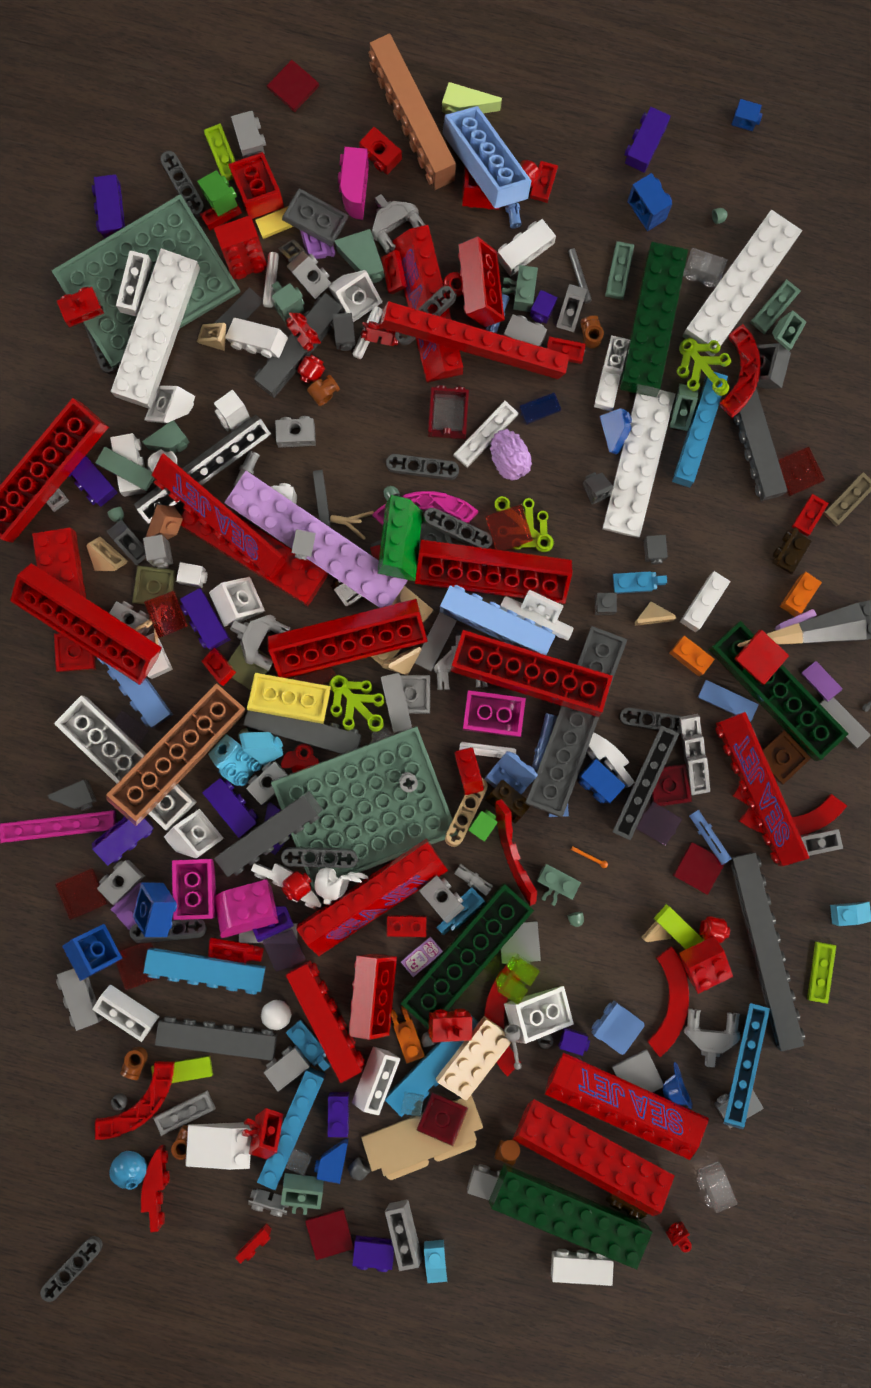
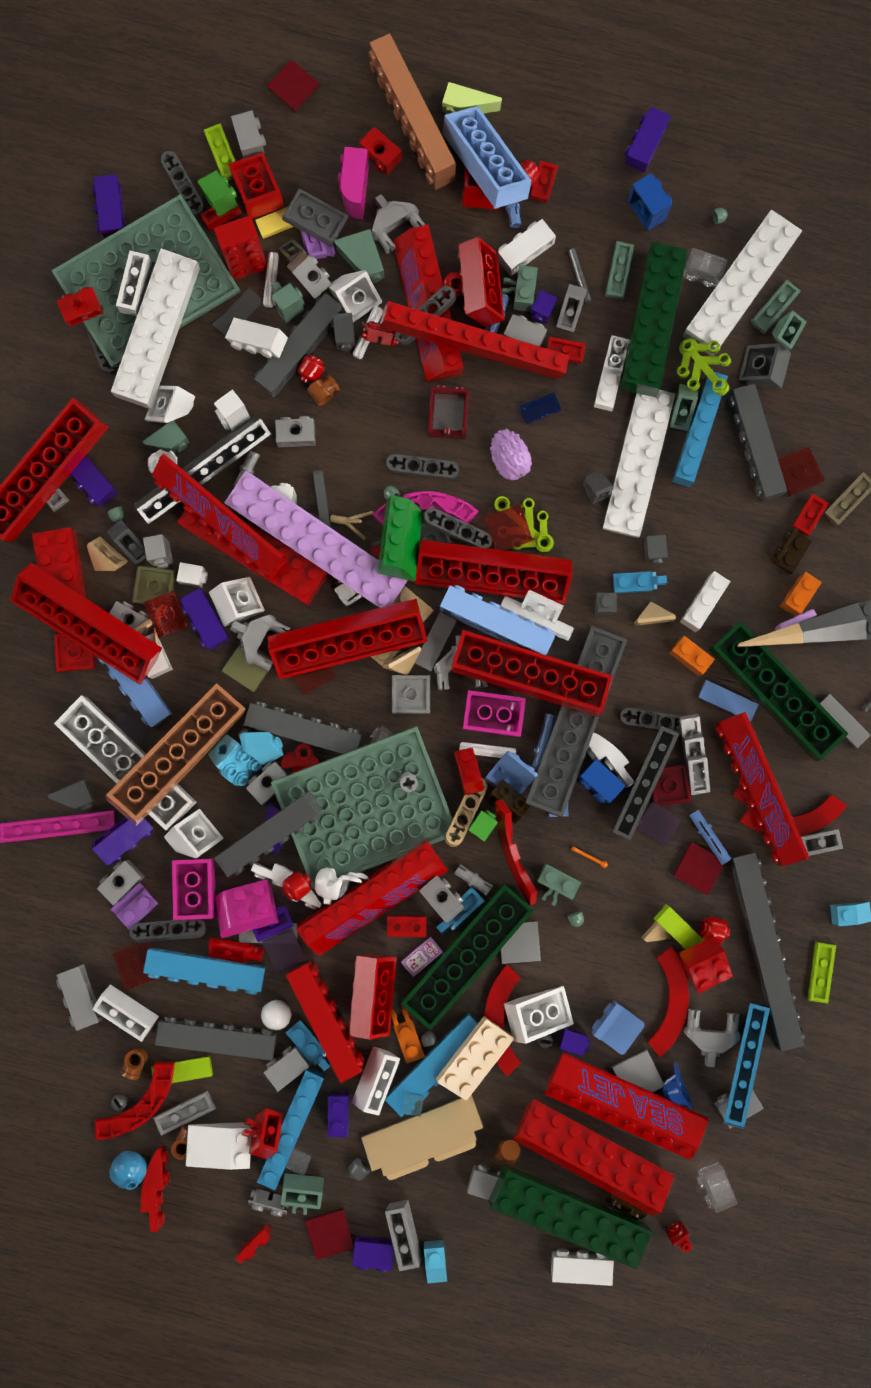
(71, 1268): dark grey beam -> none
(81, 894): clear red tile -> none
(92, 952): blue brick -> none
(125, 468): sand green tile -> none
(128, 447): white brick -> none
(154, 909): blue brick -> none
(165, 522): nougat slope -> none
(213, 335): tan slope -> none
(218, 666): red plate -> none
(231, 807): dark purple brick -> none
(289, 698): light yellow tile -> none
(298, 324): red hinge -> none
(303, 544): light grey brick -> none
(319, 854): dark grey beam -> none
(332, 1163): blue slope -> none
(355, 700): lime plant -> none
(393, 272): red plate -> none
(396, 702): light grey tile -> none
(442, 1119): dark red tile -> none
(450, 1026): red brick -> none
(482, 436): white tile -> none
(512, 987): clear neon green piece -> none
(513, 1033): light grey hinge -> none
(589, 326): dark orange piece -> none
(616, 428): slope -> none
(747, 115): blue brick -> none
(749, 371): red tile -> none
(761, 657): red tile -> none
(784, 757): reddish brown plate -> none
(821, 681): medium lavender tile -> none

